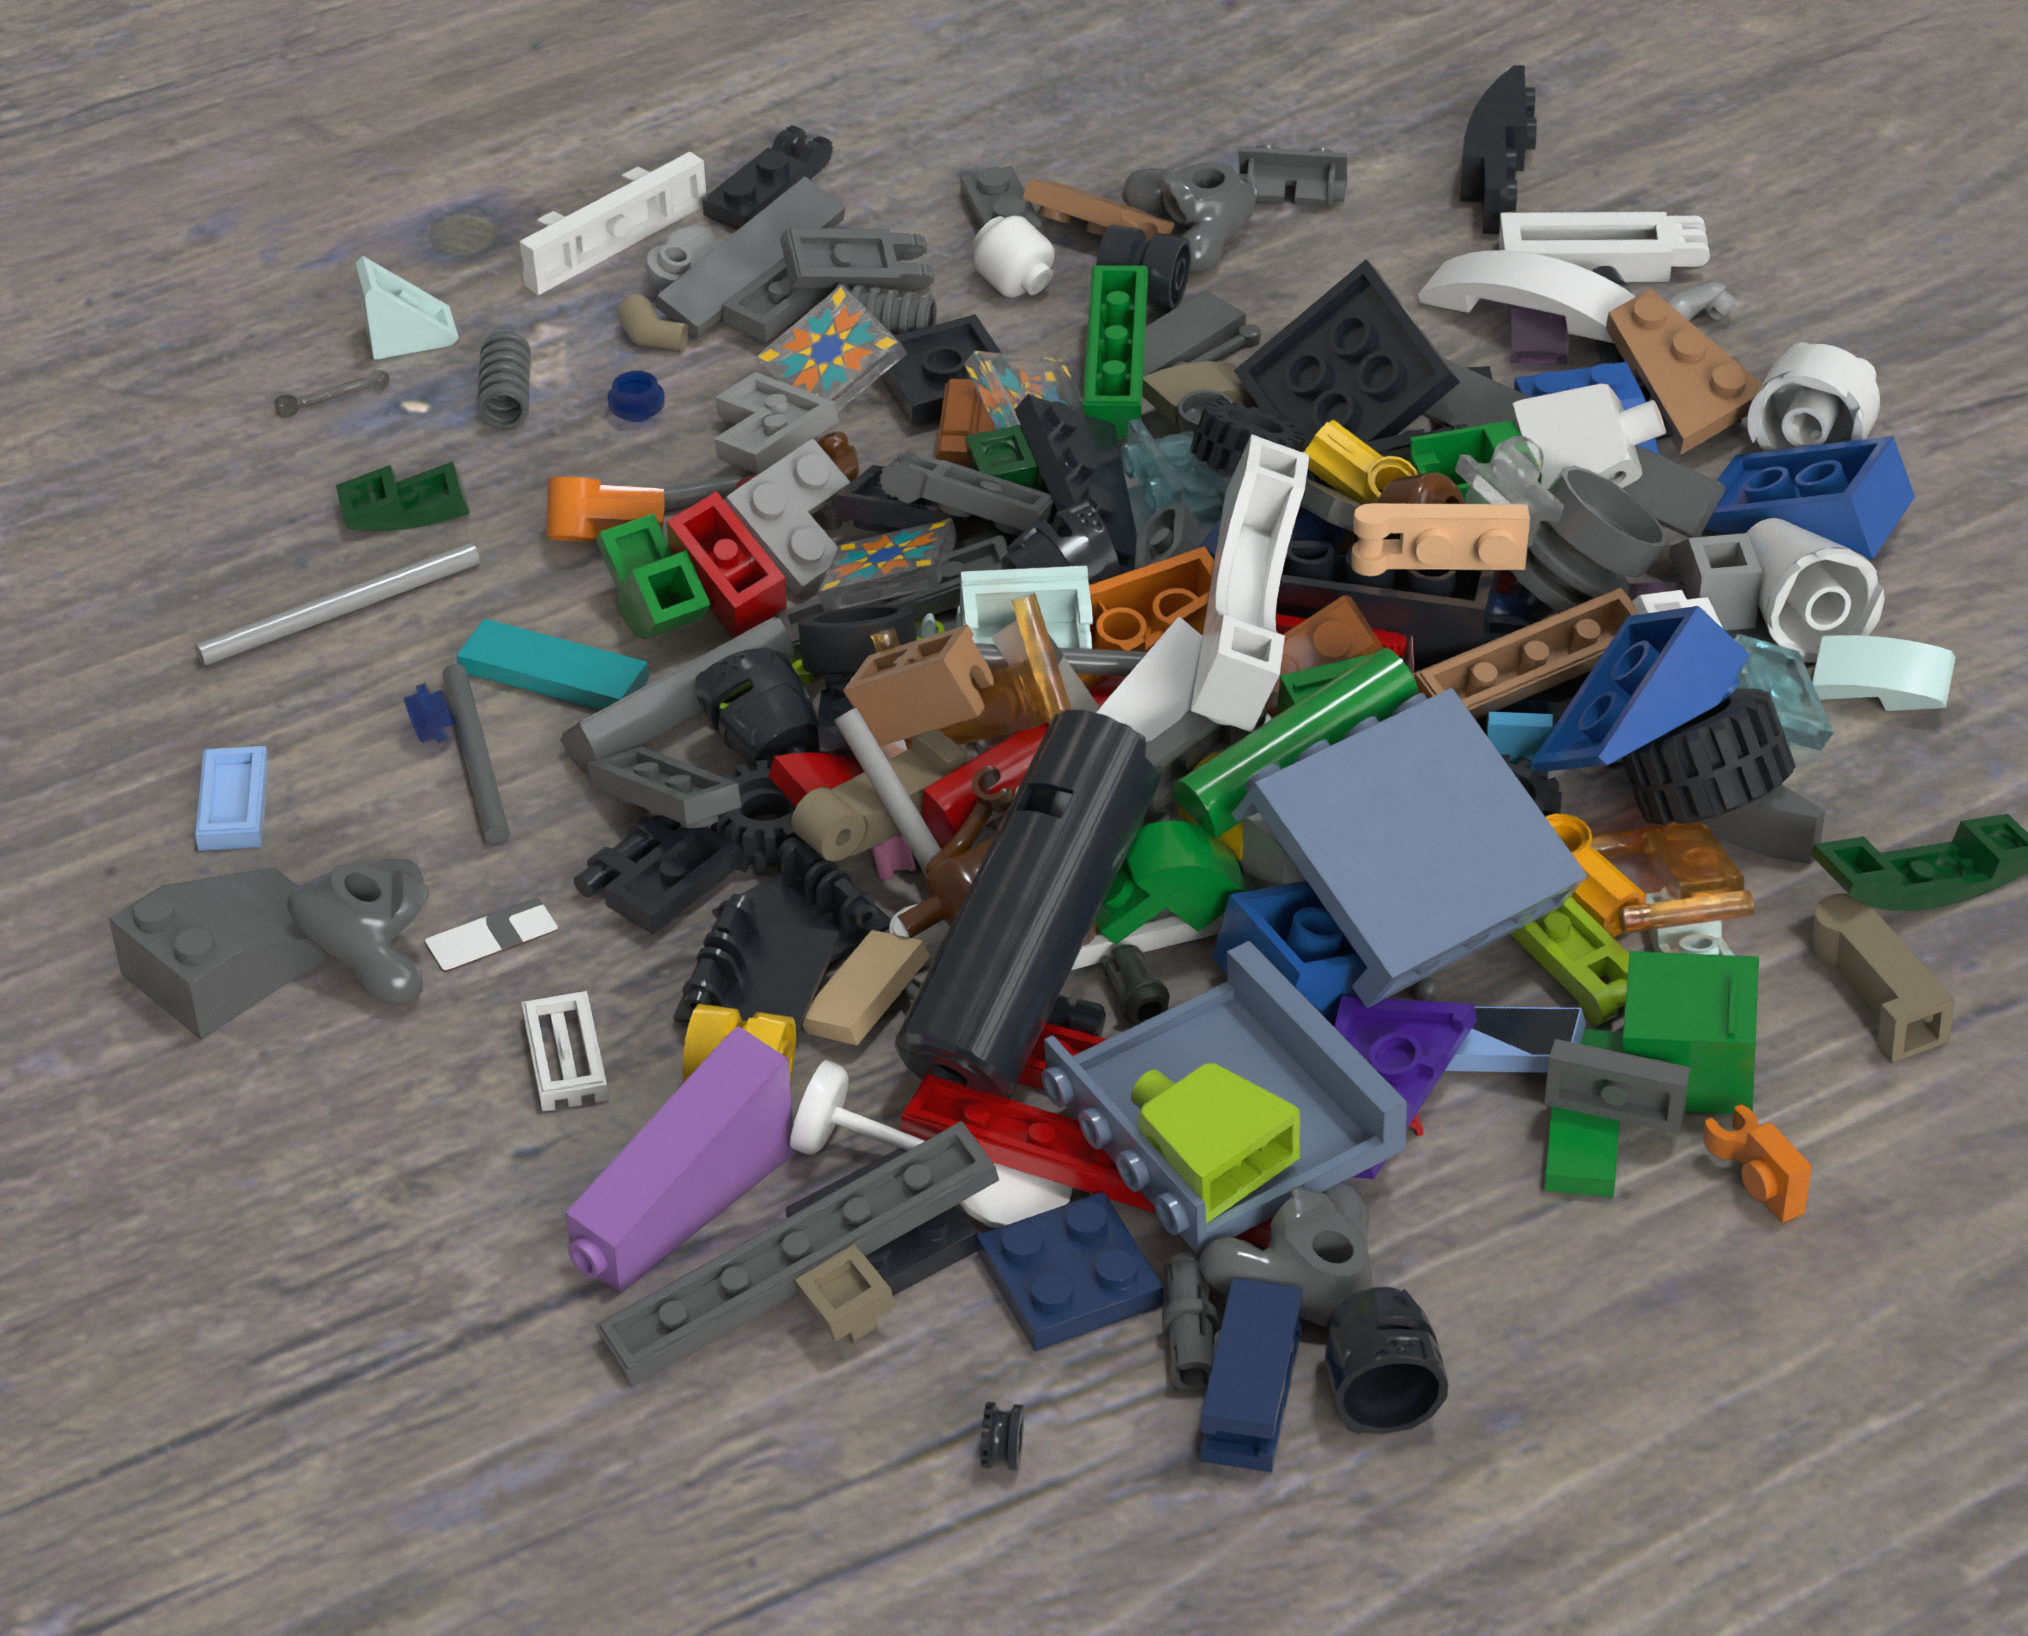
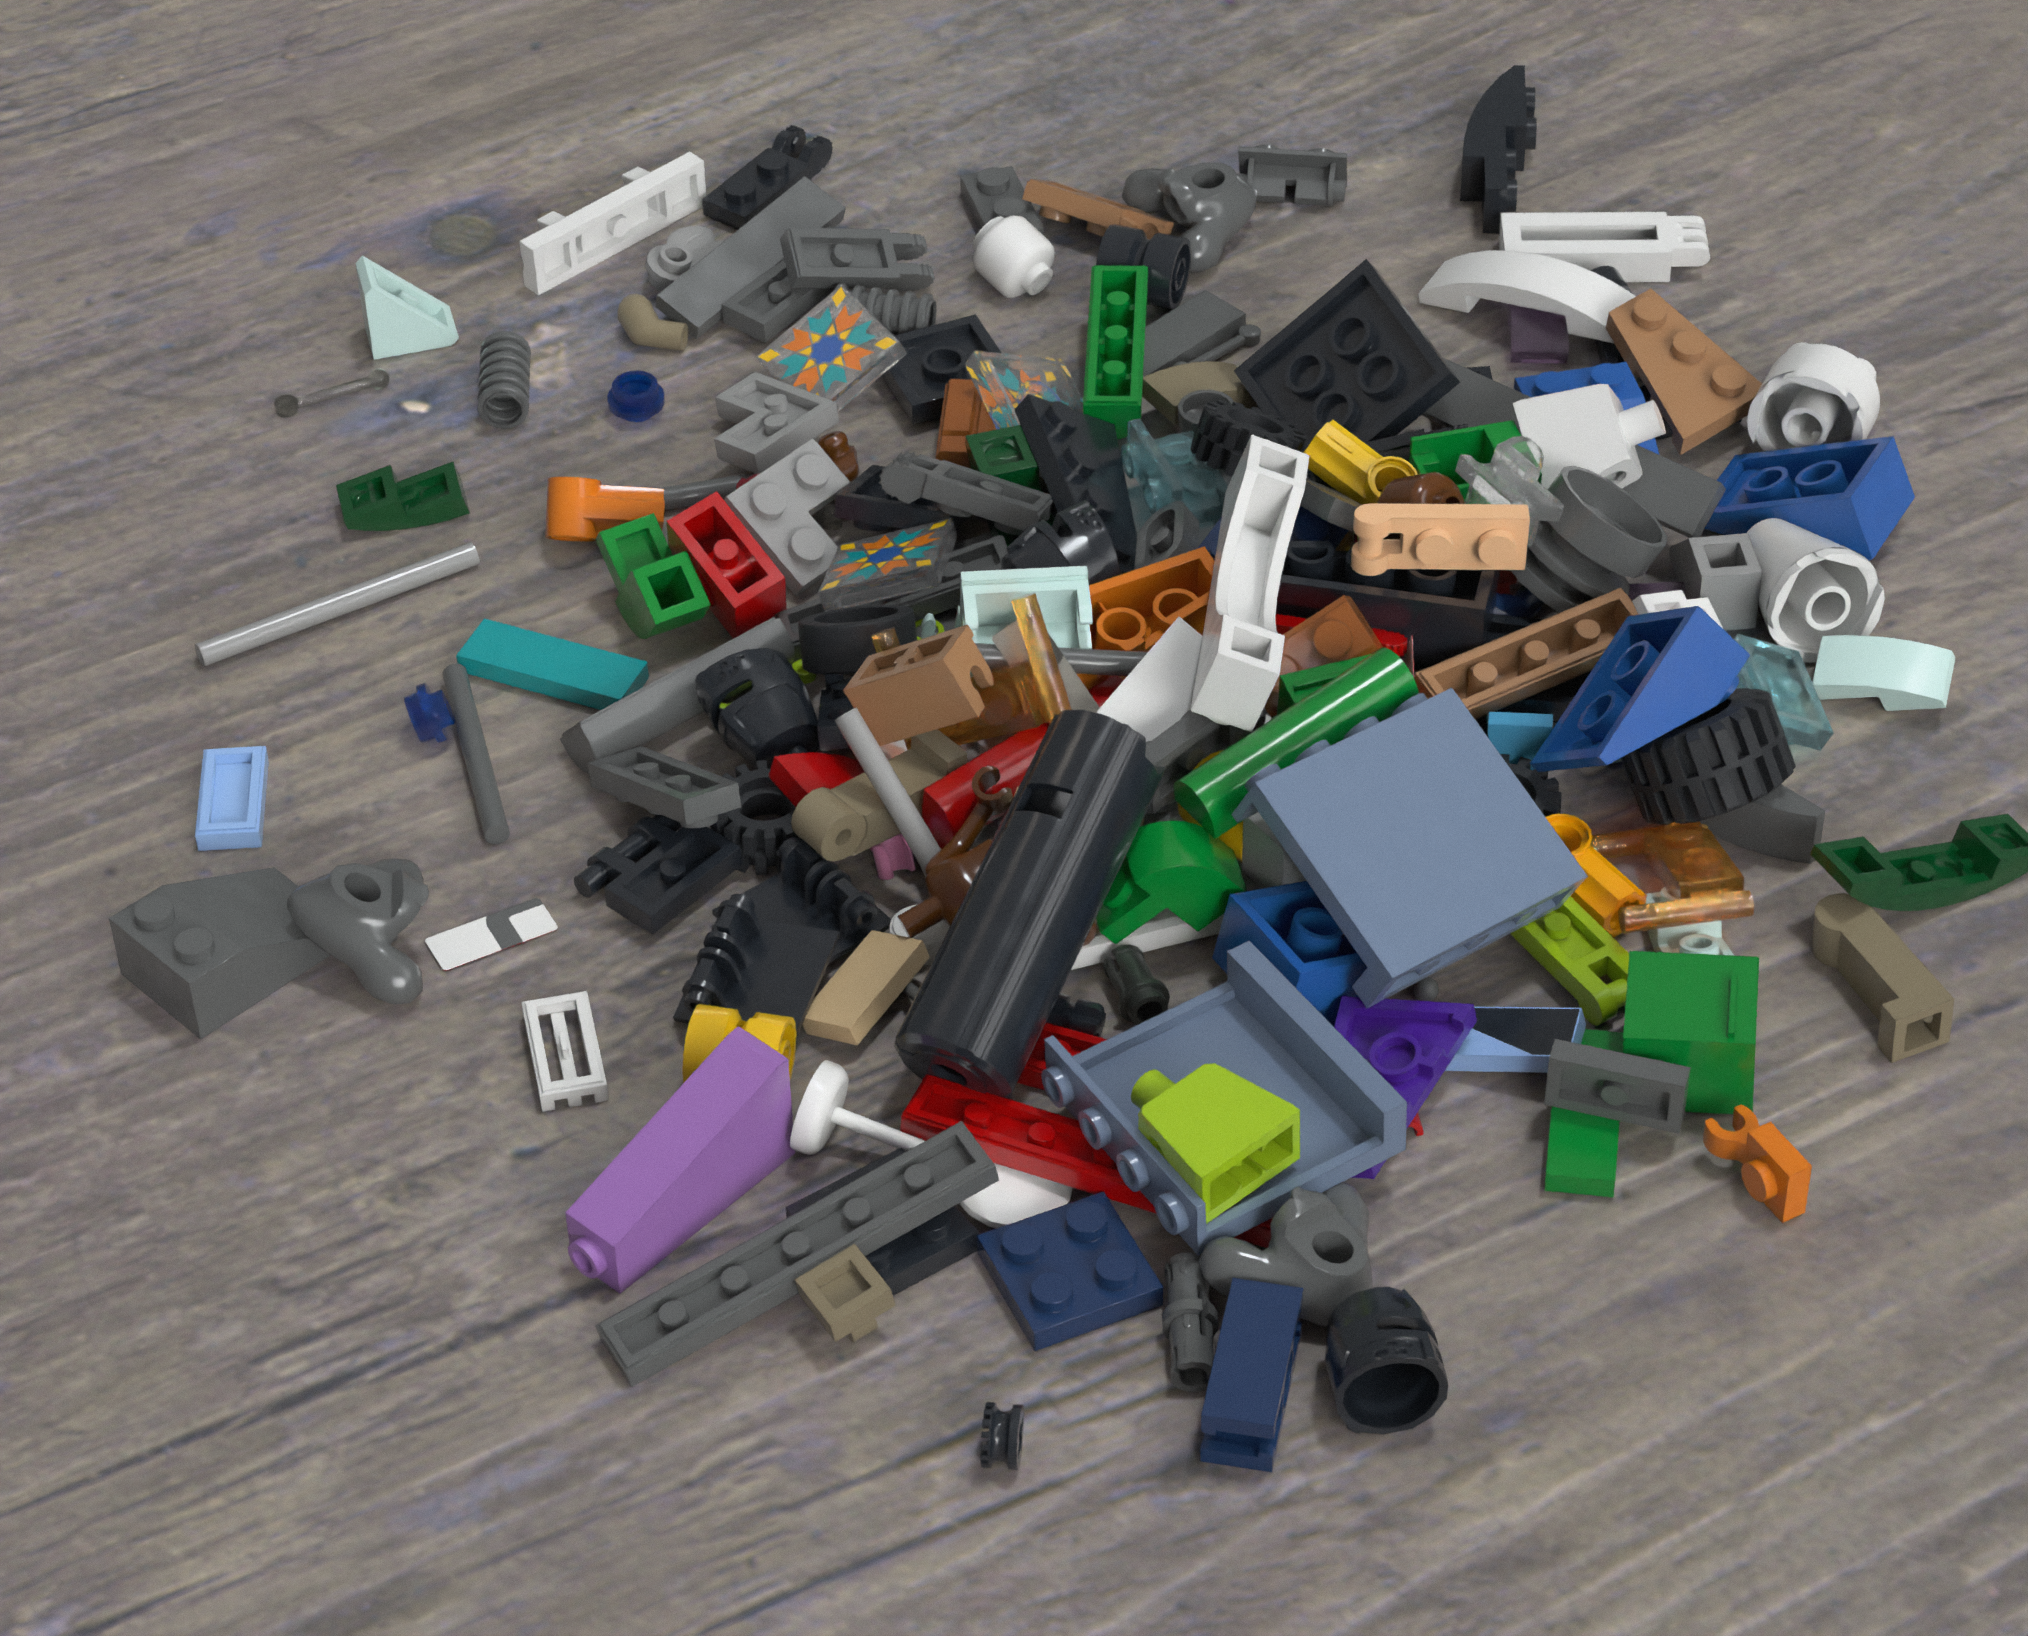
(1709, 296): light grey arm -> none

